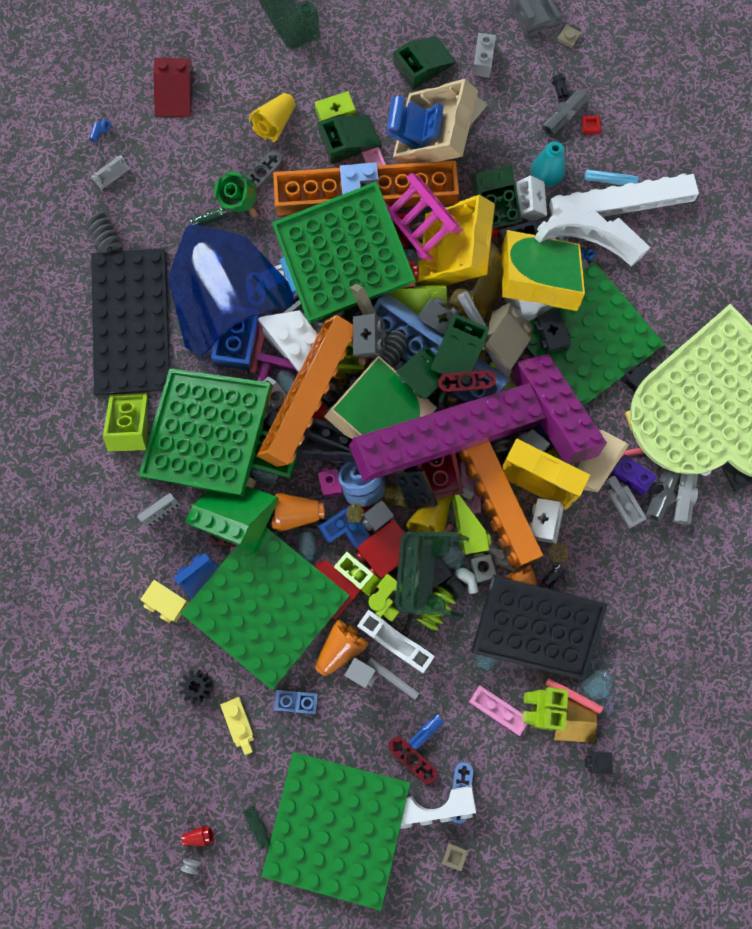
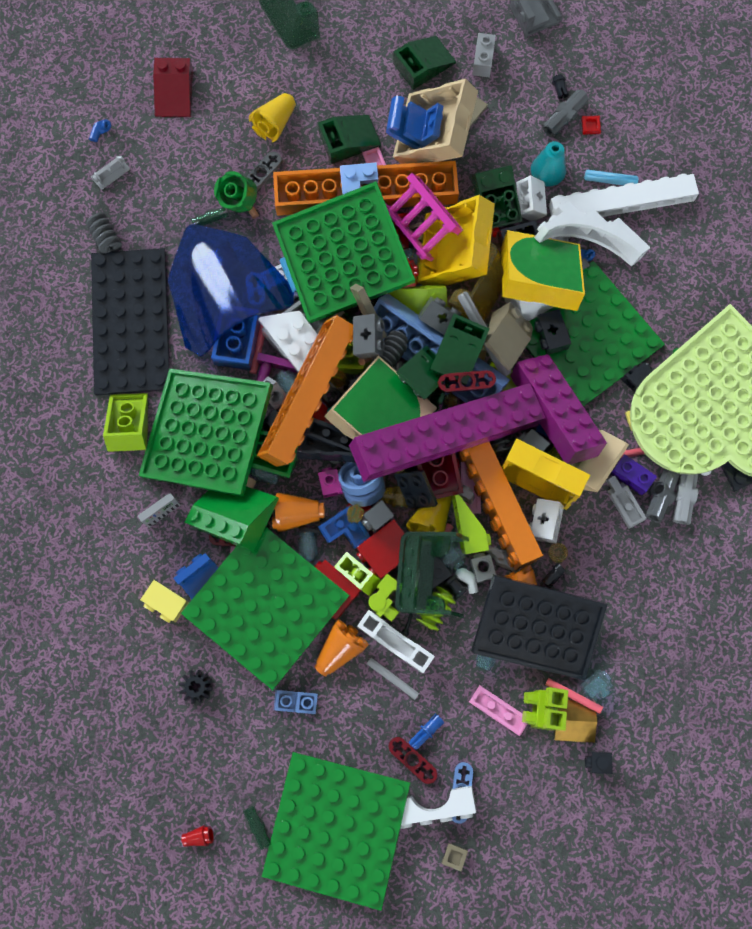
(190, 866): light grey bush -> none
(238, 724): light yellow hinge -> none
(340, 103): lime brick -> none
(361, 673): light grey brick -> none
(569, 36): dark tan plate -> none

